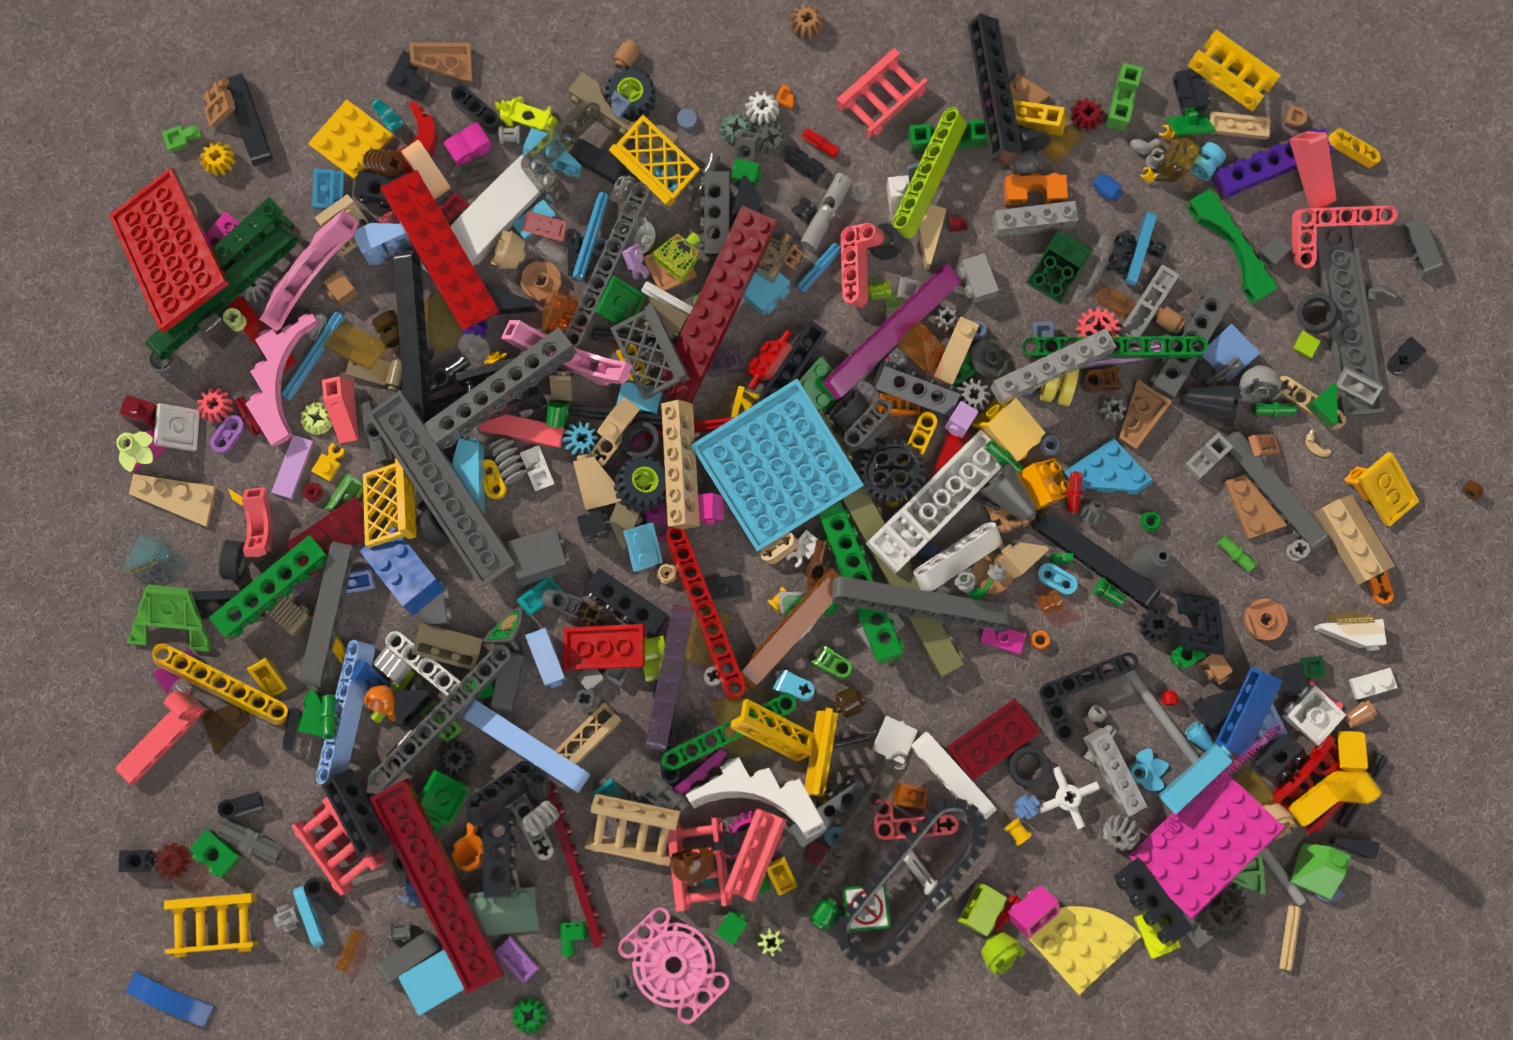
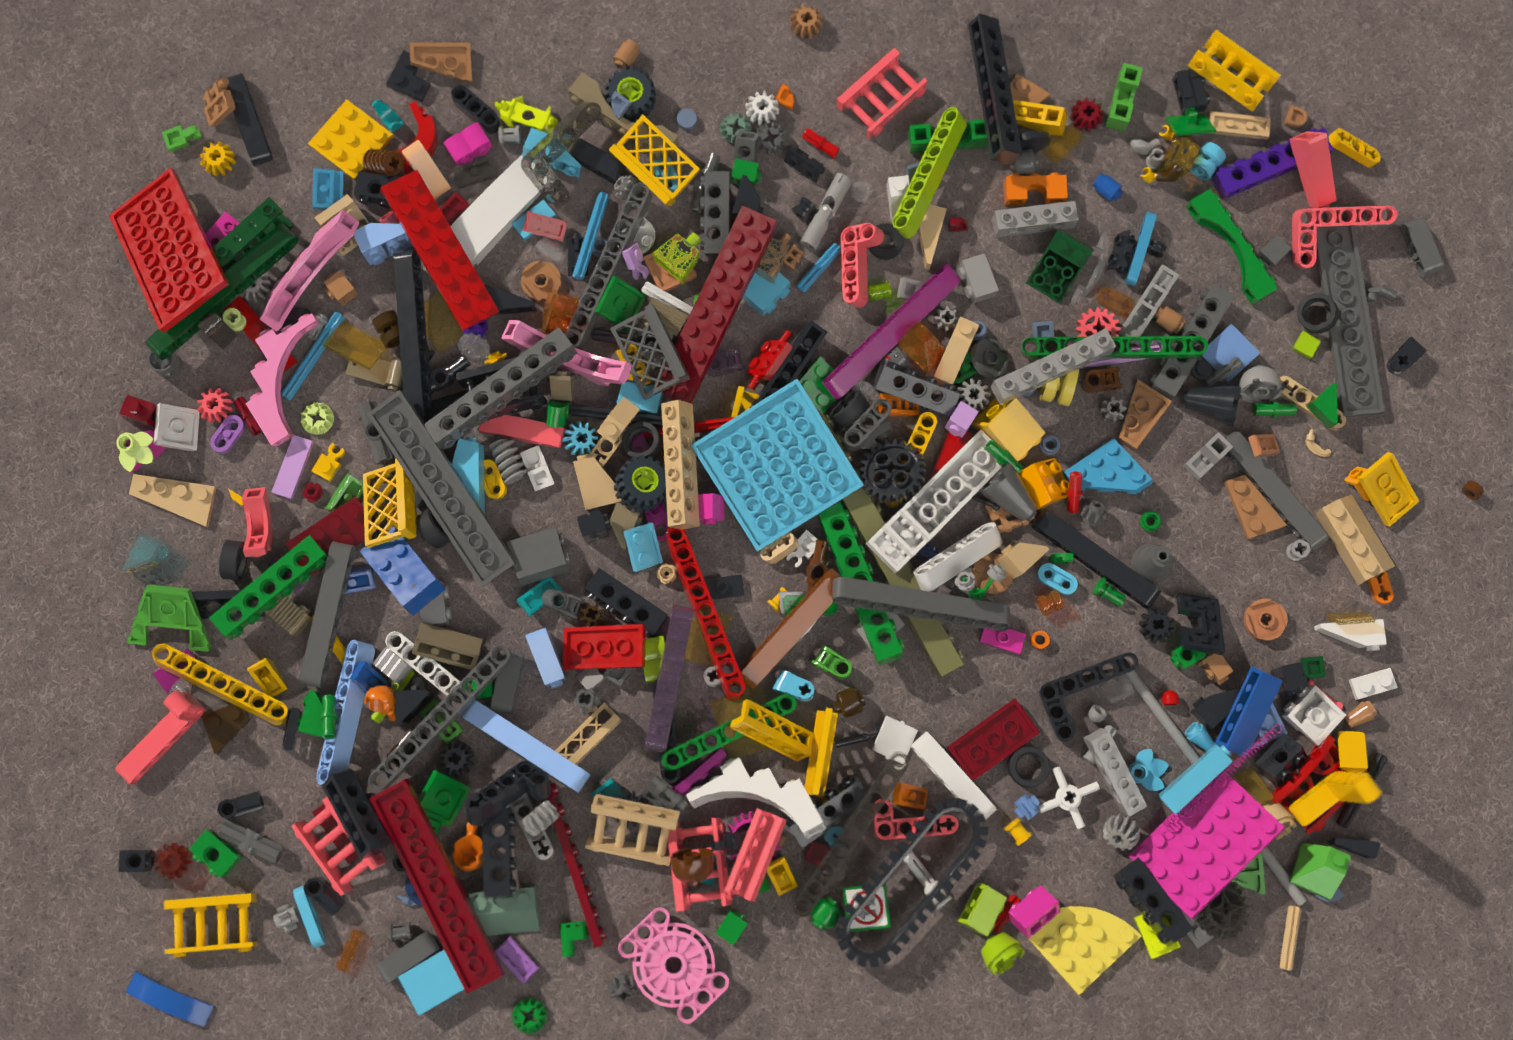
(341, 406): coral slope -> none
(506, 629): shield -> none
(508, 251): tan cone -> none
(777, 941): yellowish green gear -> none
(1236, 553): bright green pin -> none
(1359, 385): light grey slope -> none

